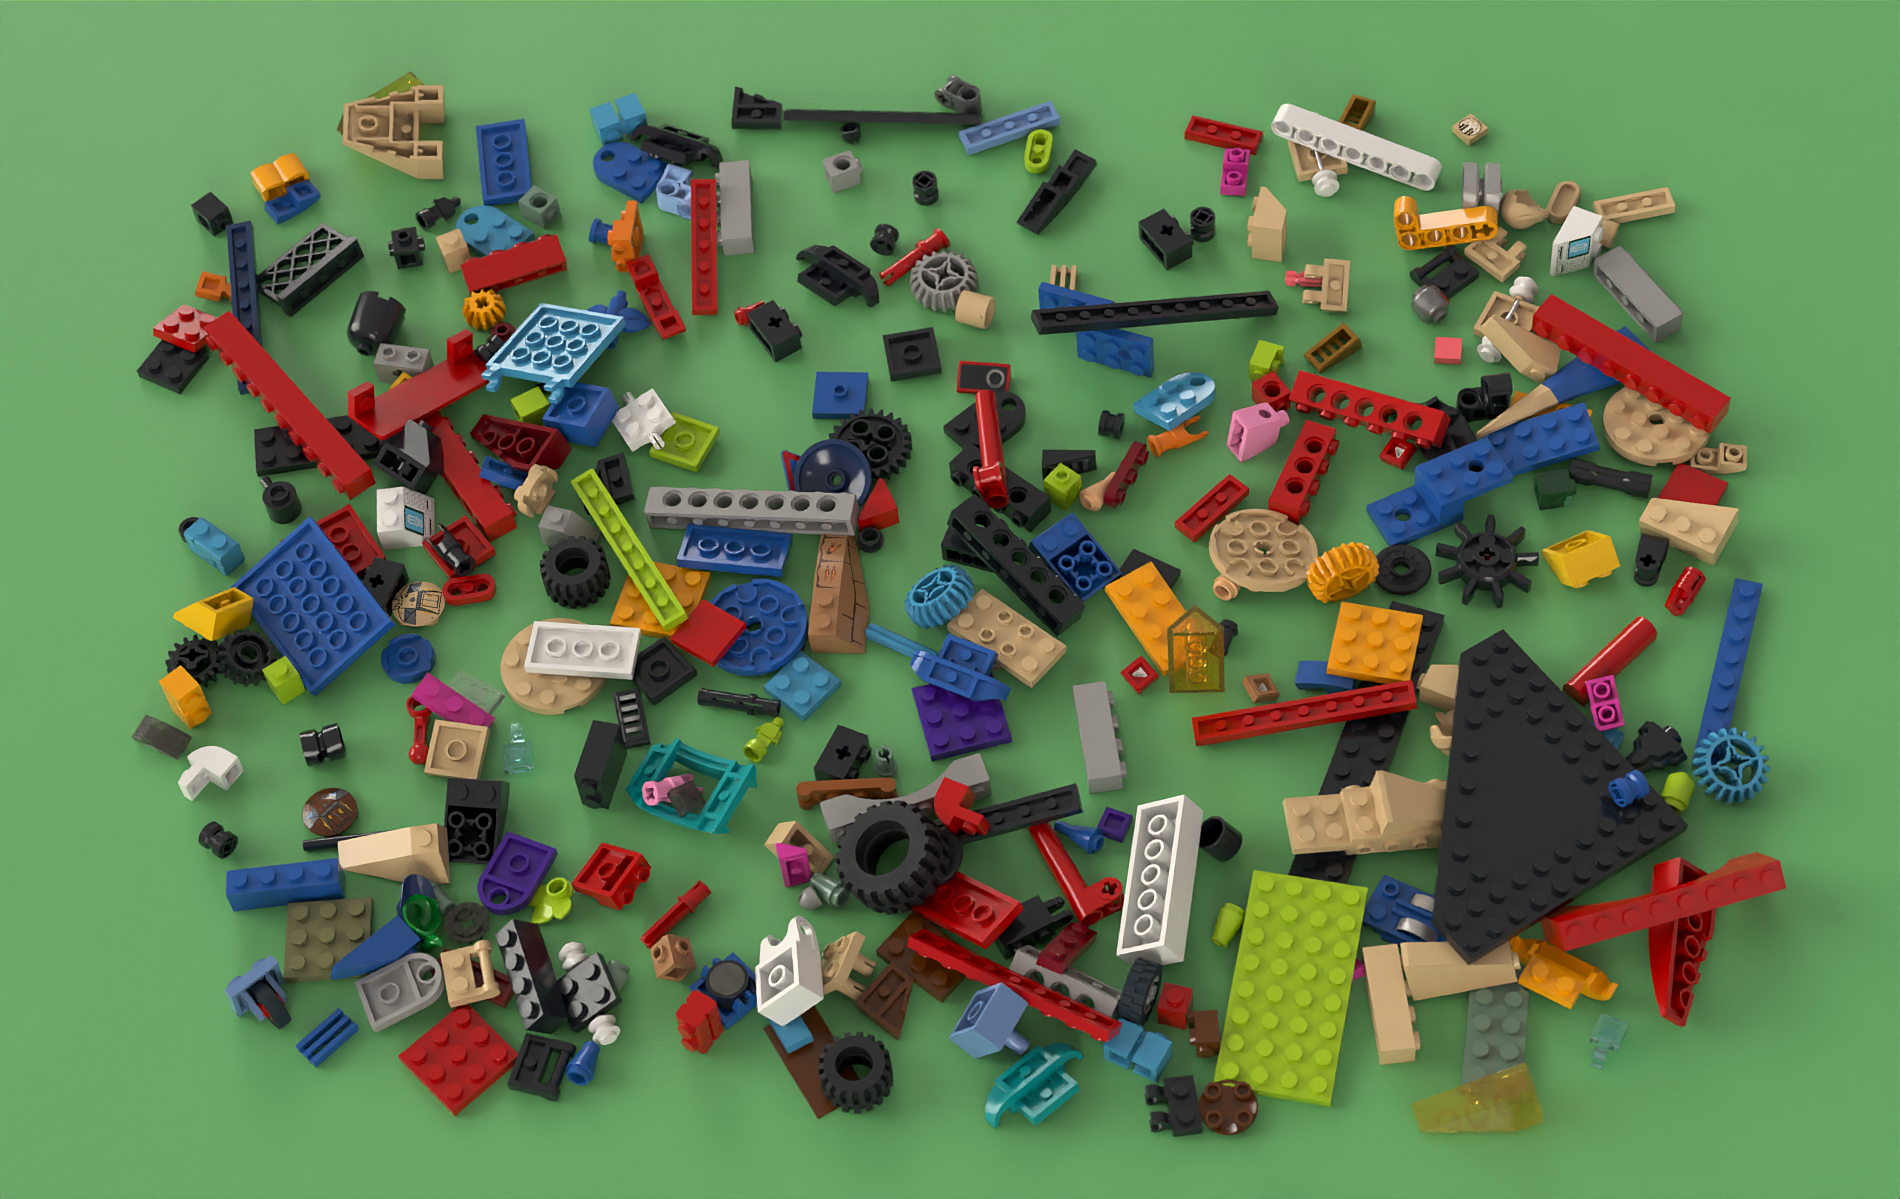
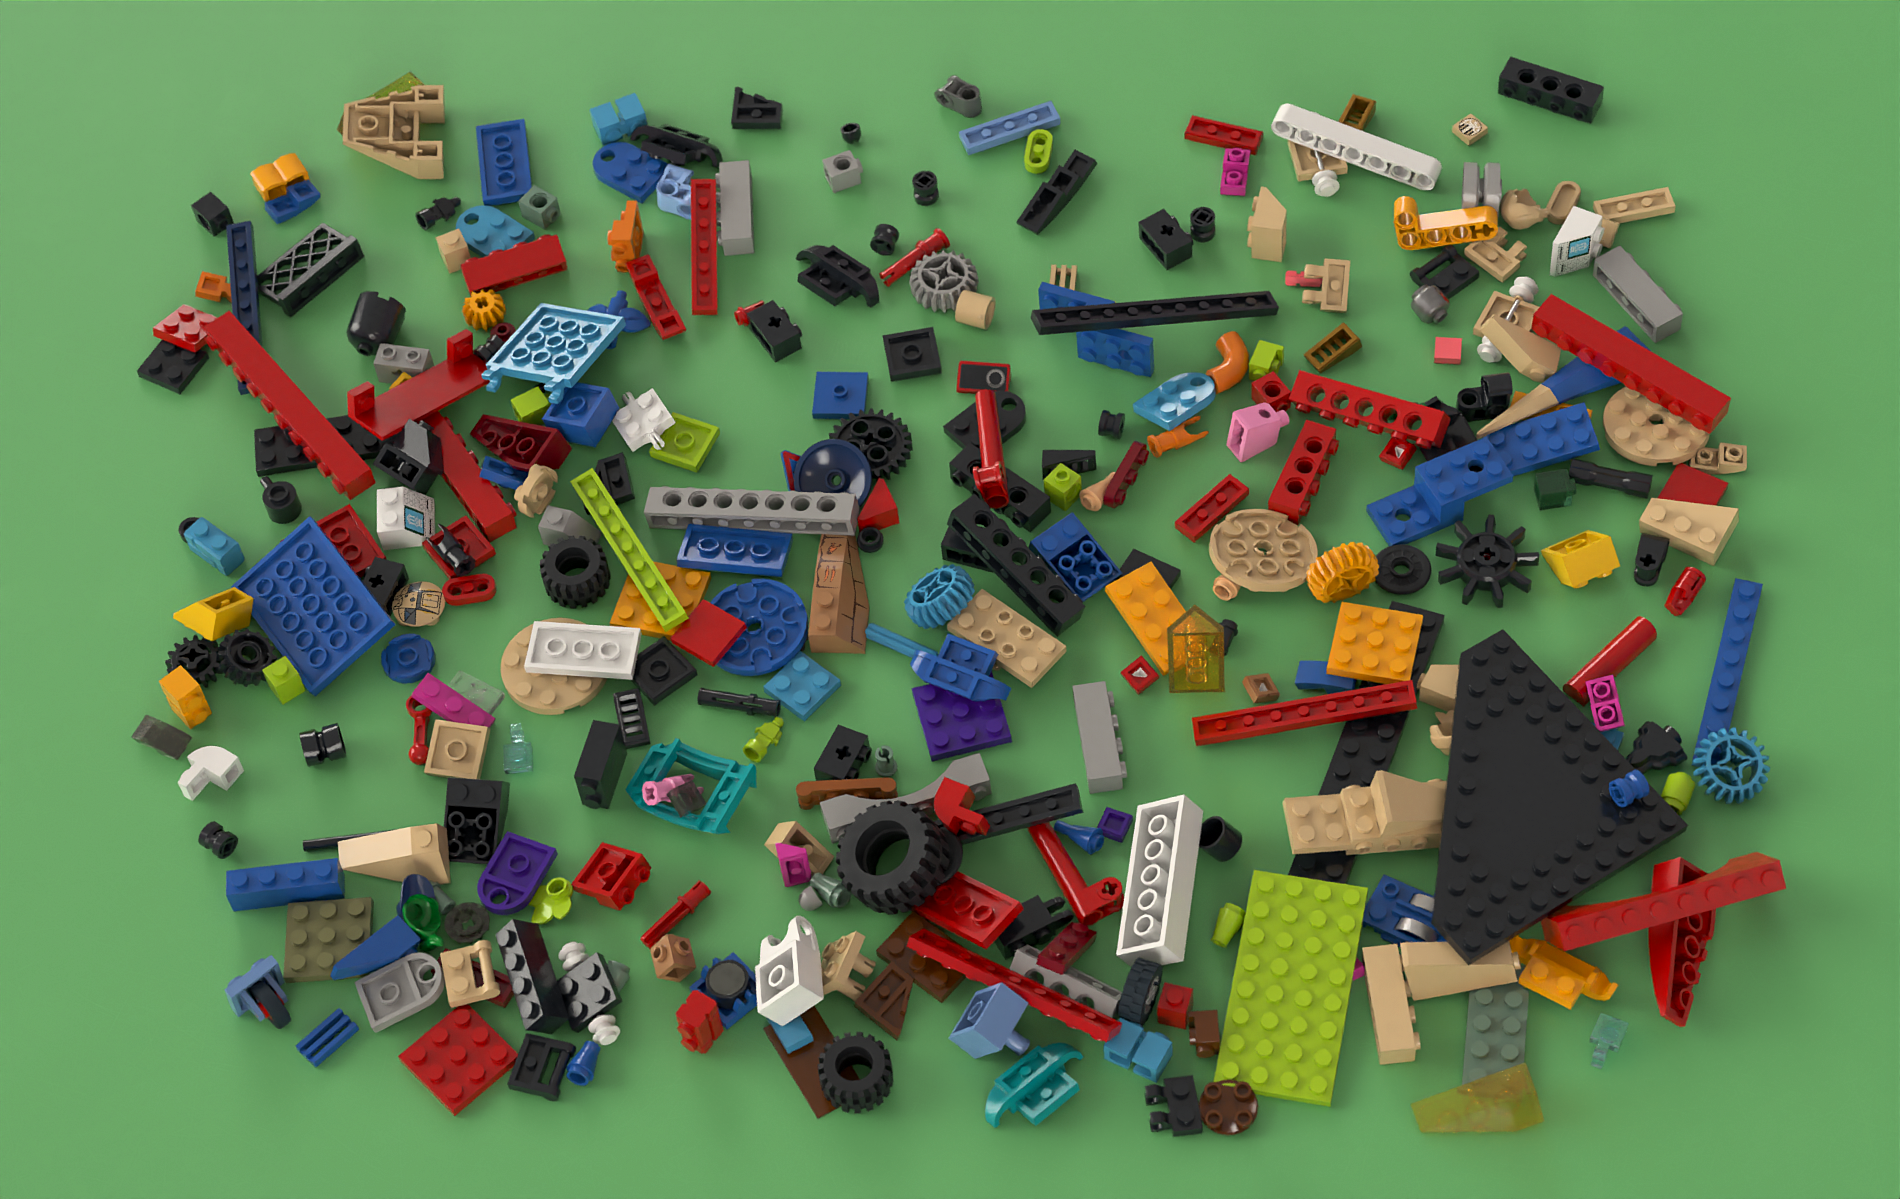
(329, 812): reddish brown dish -> none
(406, 242): black brick -> none
(599, 231): blue bush -> none
(882, 116): black tile -> none
(1234, 364): none -> orange cylinder
(1550, 90): none -> black brick

